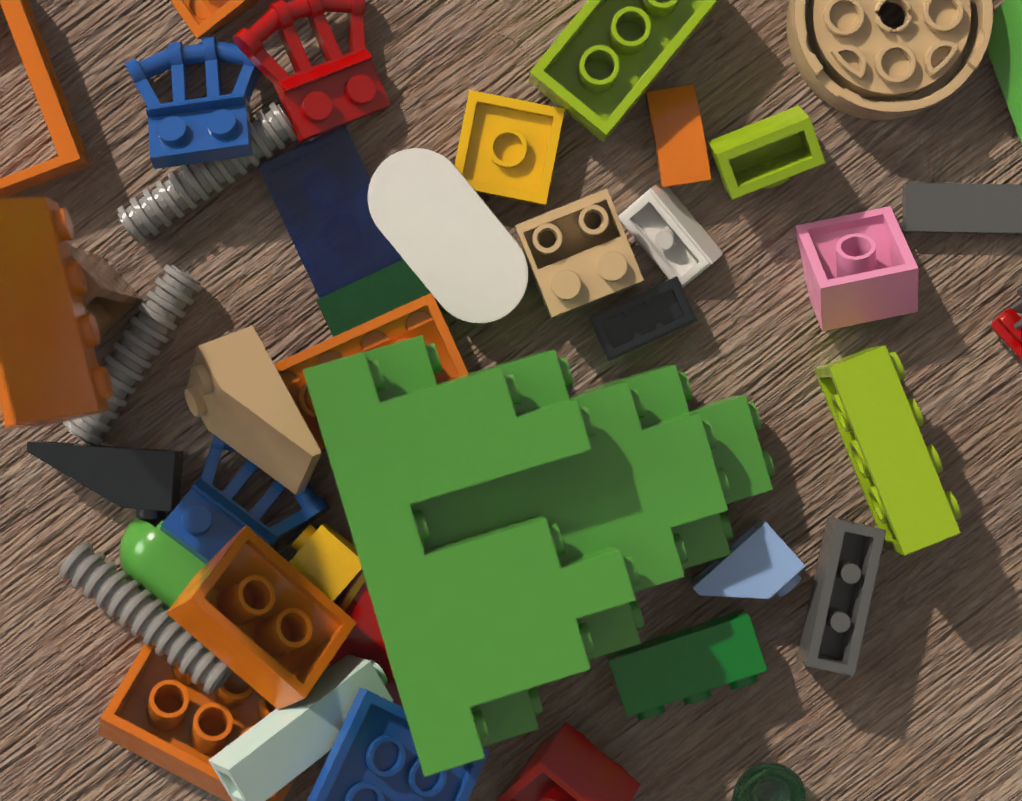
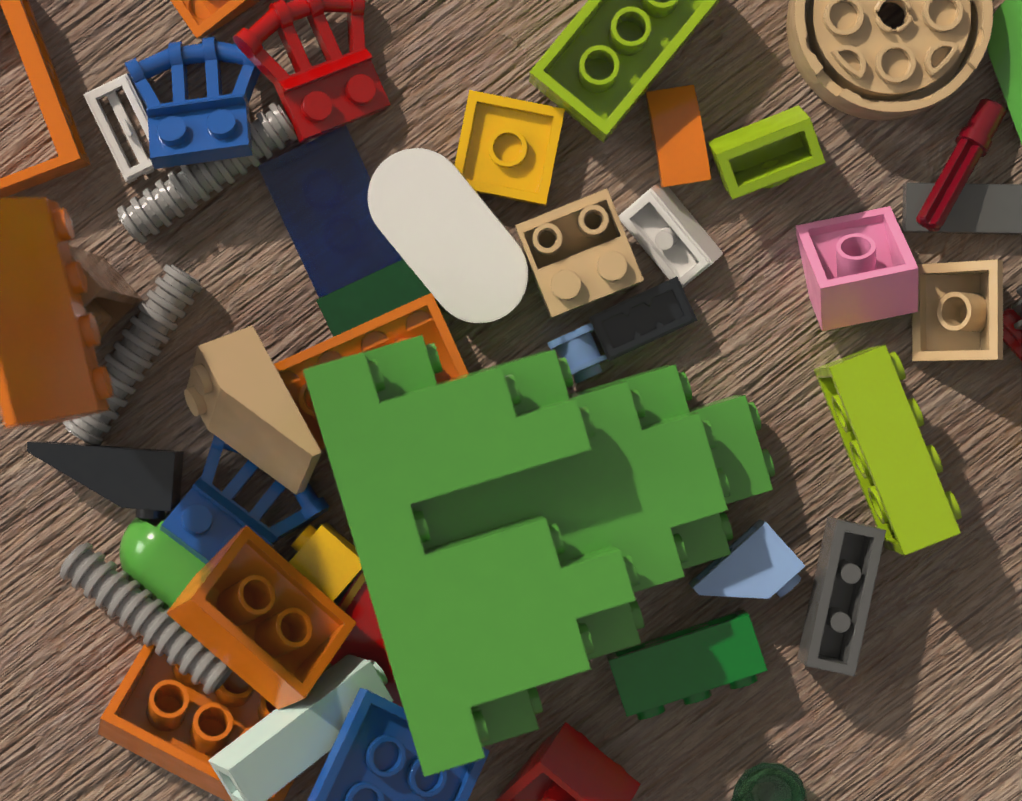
(109, 89): none -> white tile
(580, 352): none -> medium blue brick
(959, 312): none -> tan slope
(972, 143): none -> dark red axle

